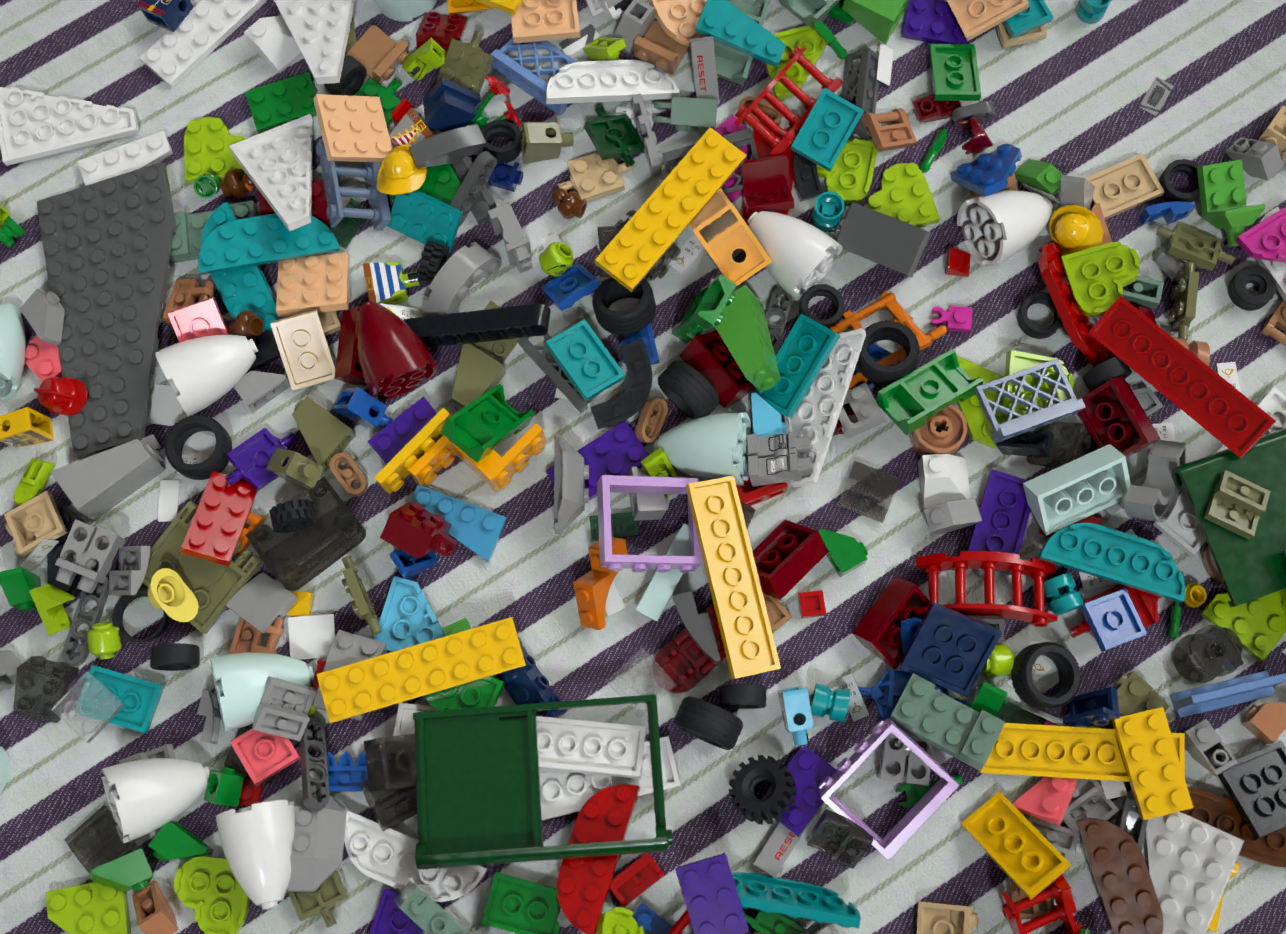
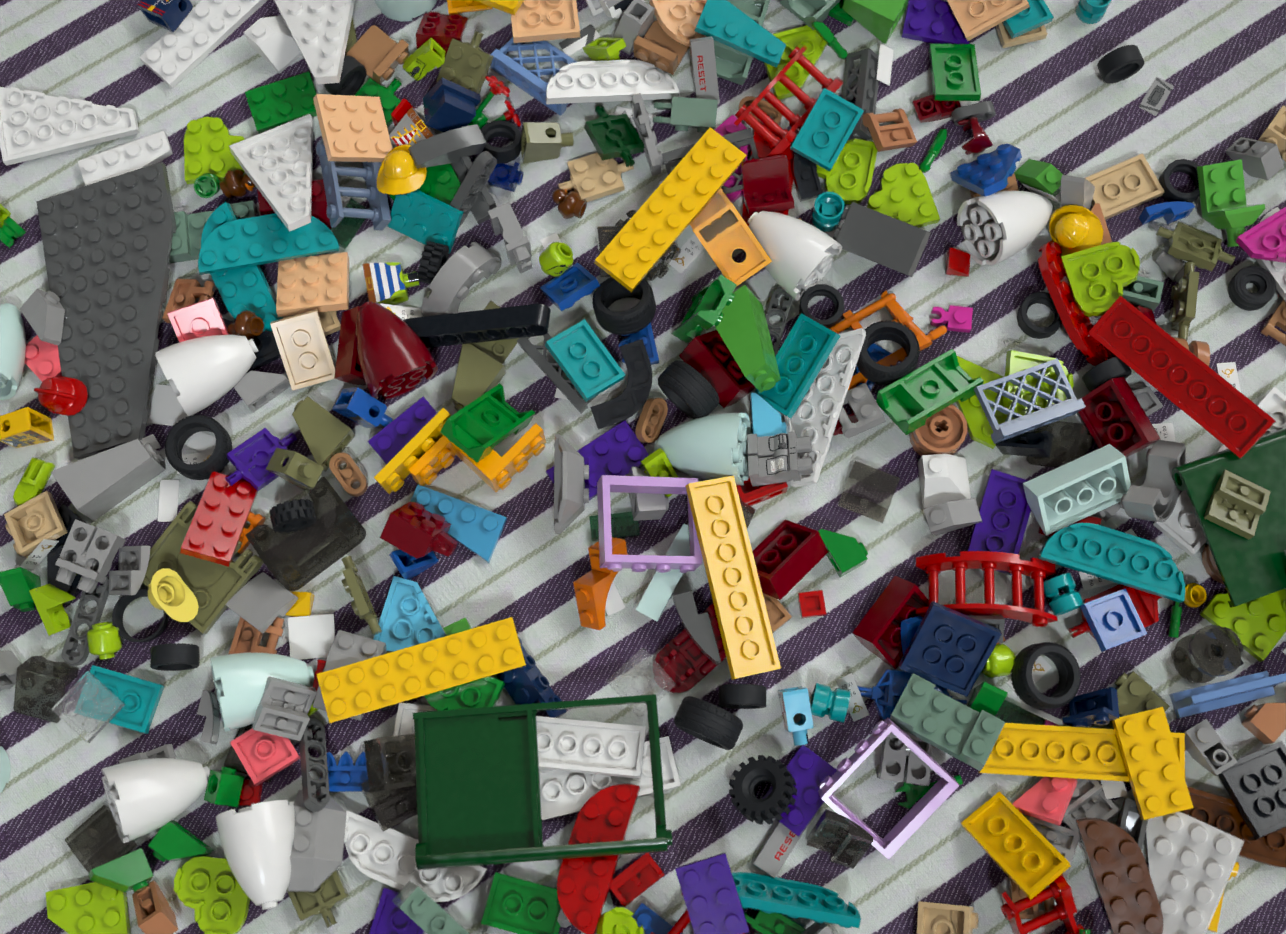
(1120, 64): none -> black tyre

